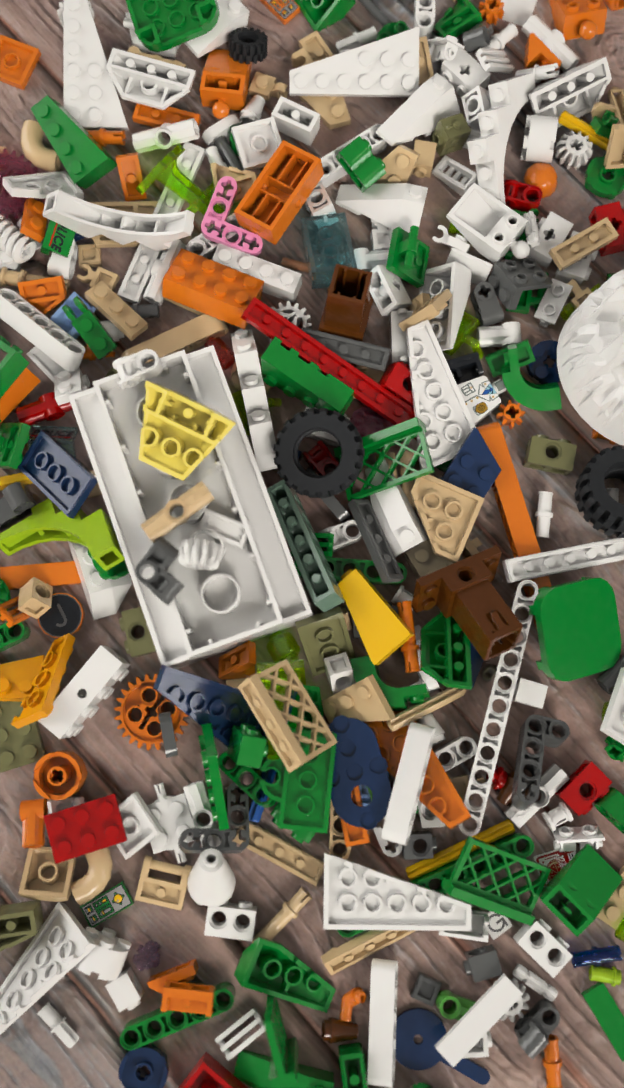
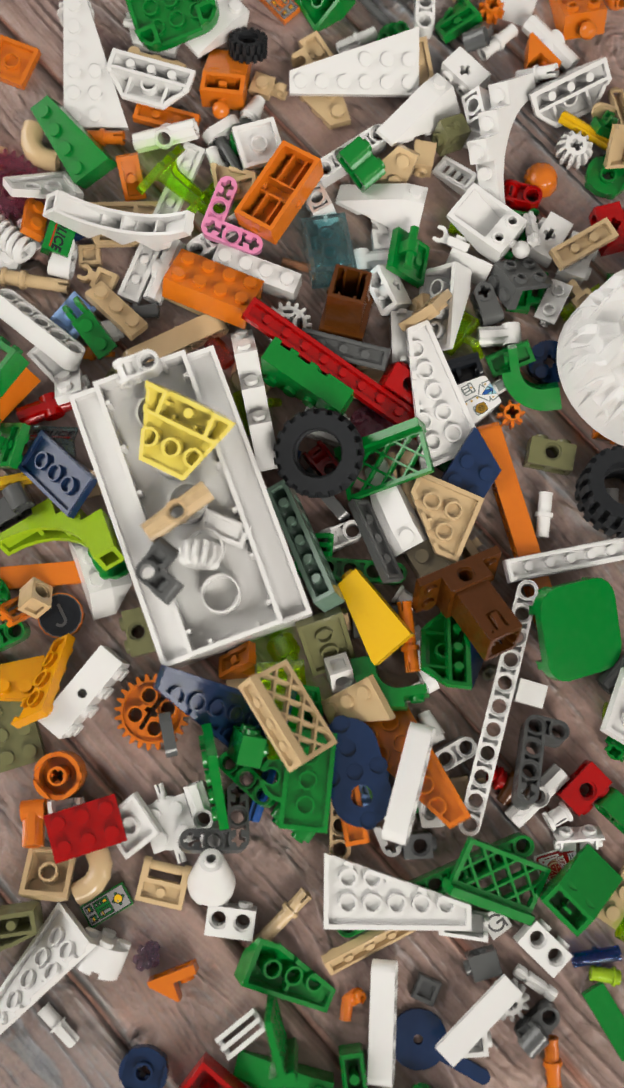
(44, 292): orange wing -> none
(125, 990): white brick -> none
(168, 1023): green beam -> none
(188, 998): orange hinge -> none
(283, 854): tan tile -> none
(296, 120): white brick -> none
(335, 1030): reddish brown cone -> none
(424, 708): tan axle -> none
(443, 48): white hinge -> none
(452, 853): yellow axle -> none
(459, 1007): bright green piece -> none
(495, 59): white tile -> none
(539, 138): white brick -> none

